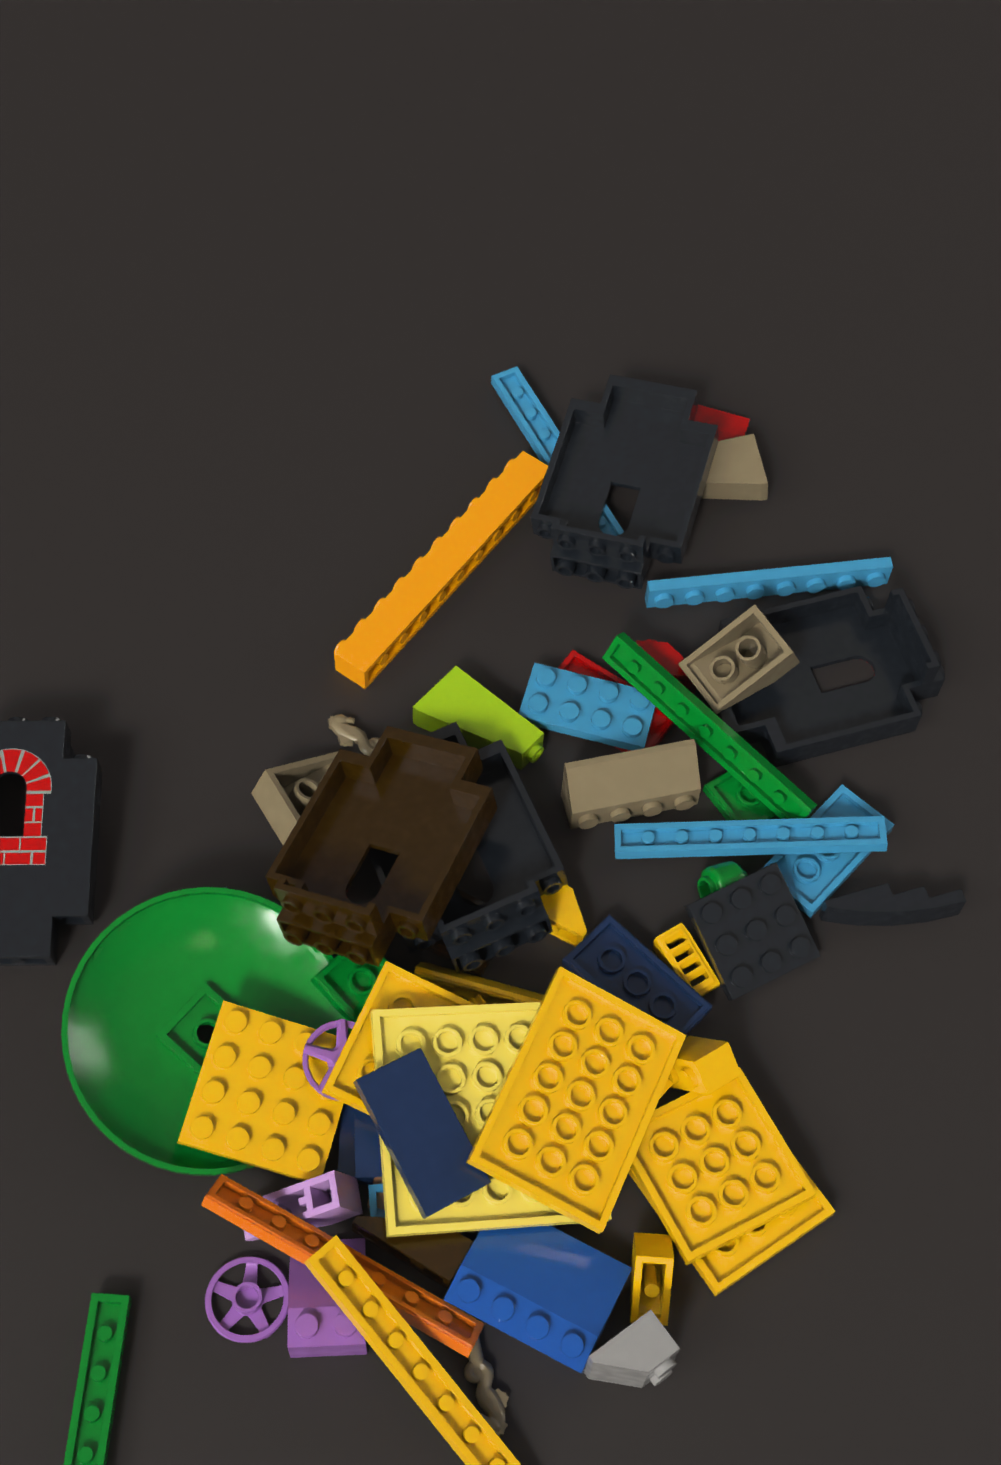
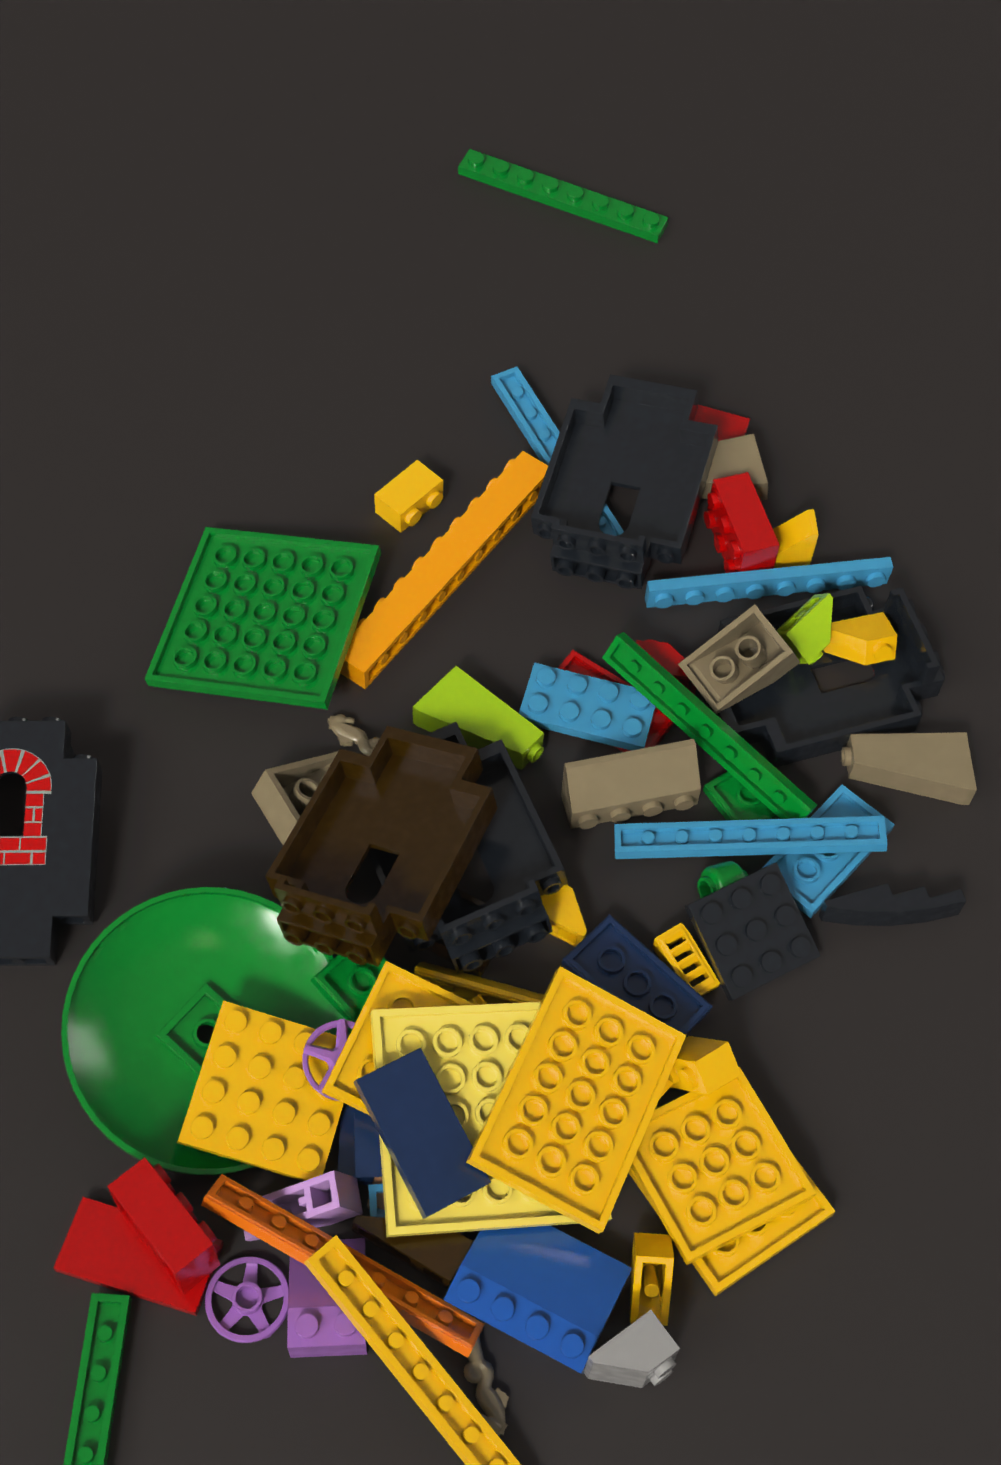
(111, 1254): none -> red tile
(166, 1223): none -> red brick
(264, 617): none -> green plate
(409, 496): none -> yellow brick
(563, 195): none -> green plate
(740, 525): none -> red brick
(796, 540): none -> yellow slope
(809, 628): none -> lime slope
(863, 639): none -> yellow slope
(914, 763): none -> dark tan slope

